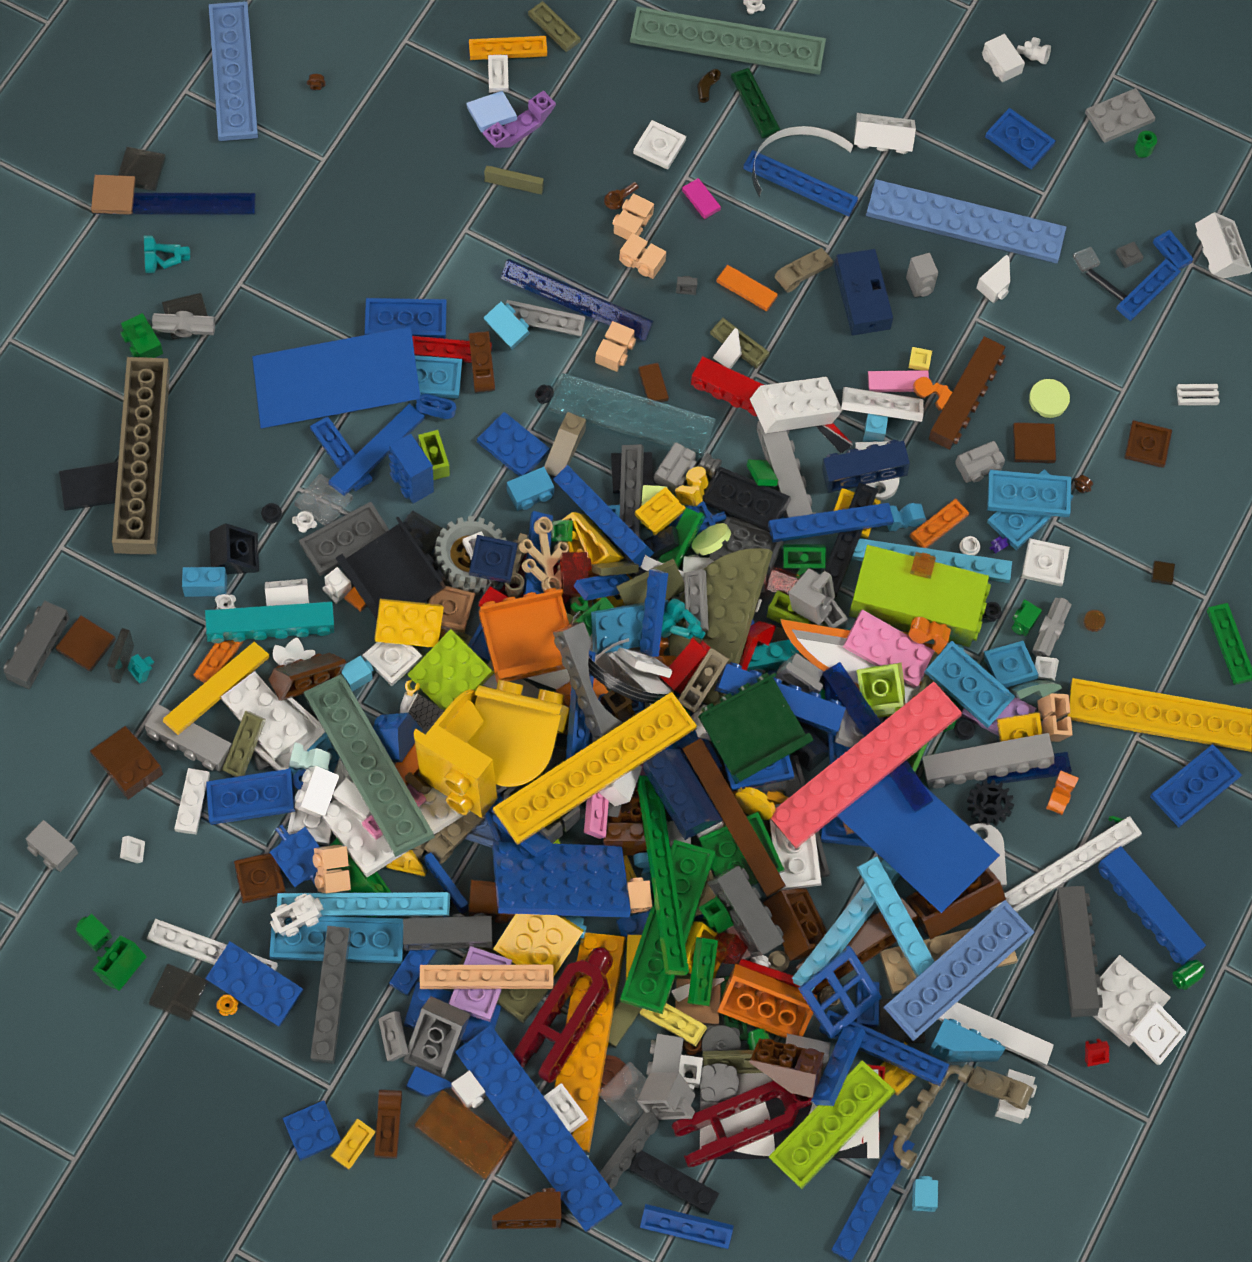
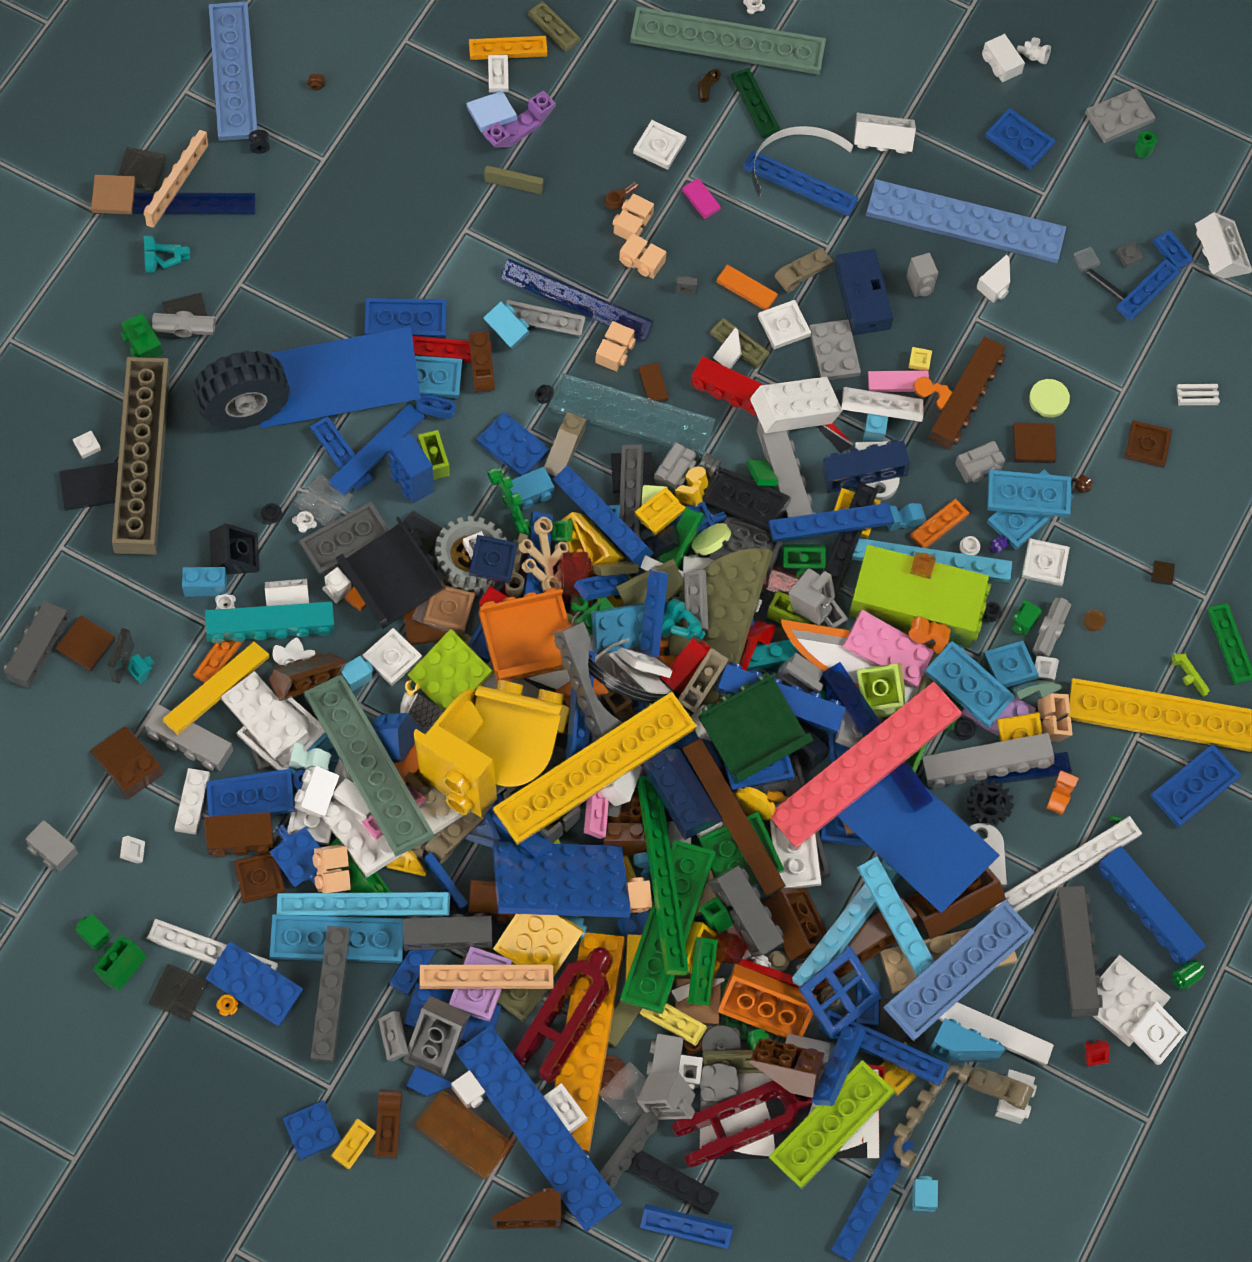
(87, 444): none -> white plate
(176, 178): none -> light nougat plate
(239, 834): none -> reddish brown slope
(241, 390): none -> black wheel
(244, 744): olive tile -> none
(259, 141): none -> black wheel
(302, 912): white brick -> none
(408, 623): yellow plate -> none
(509, 500): none -> green plant
(784, 324): none -> white plate
(835, 350): none -> light grey plate
(1192, 675): none -> lime piece

